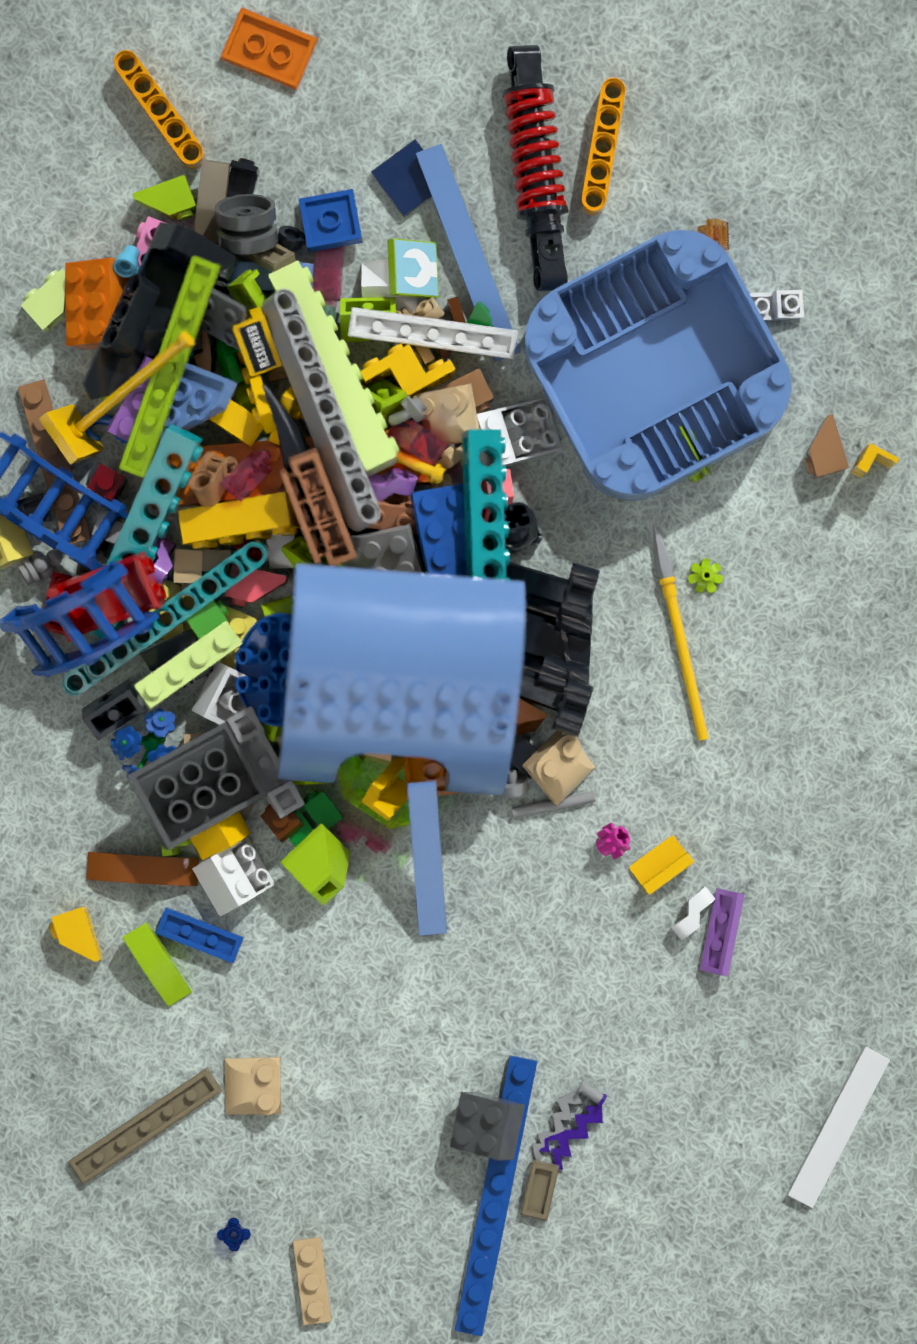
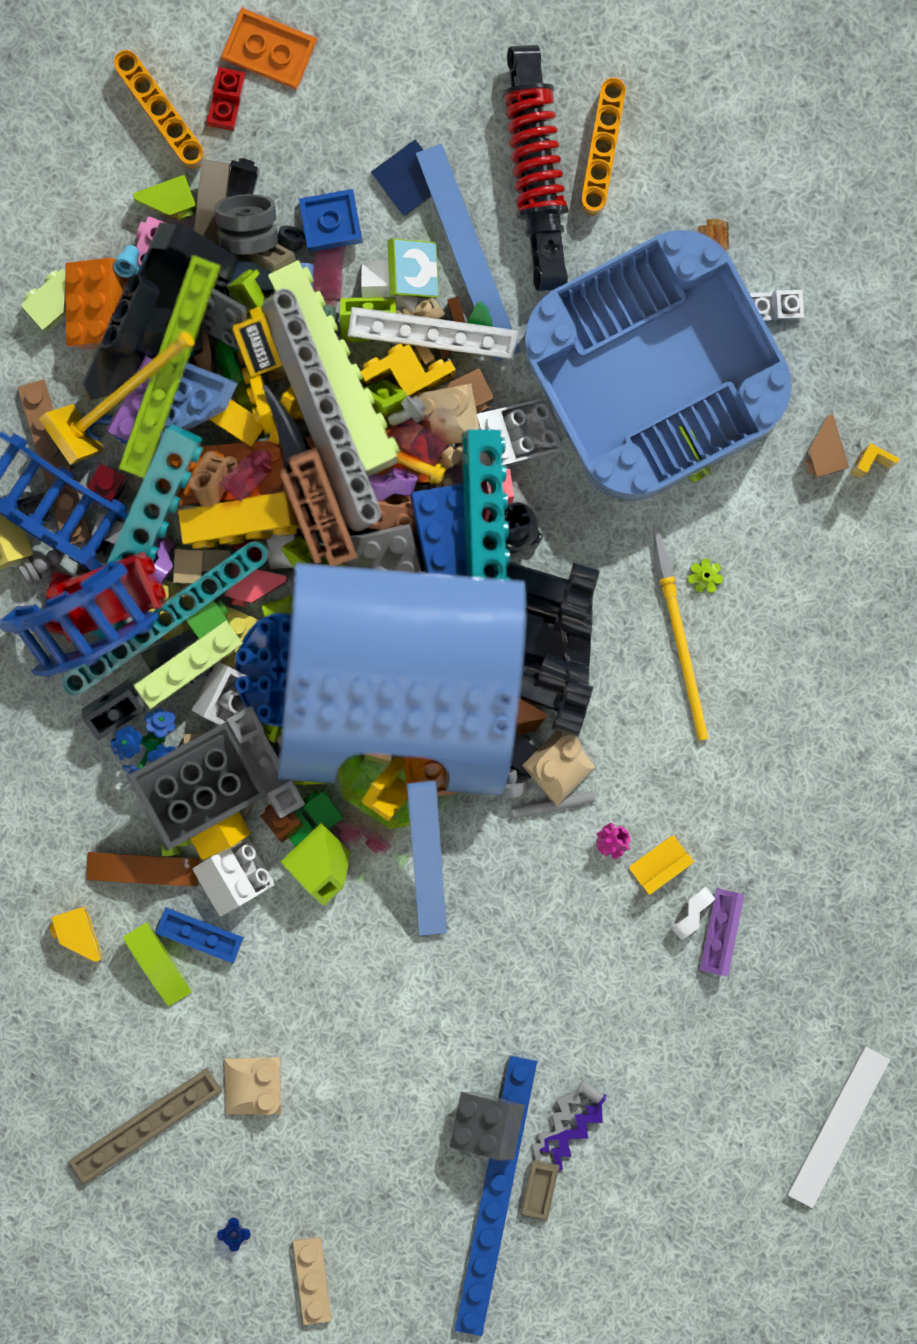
(226, 99): none -> red slope

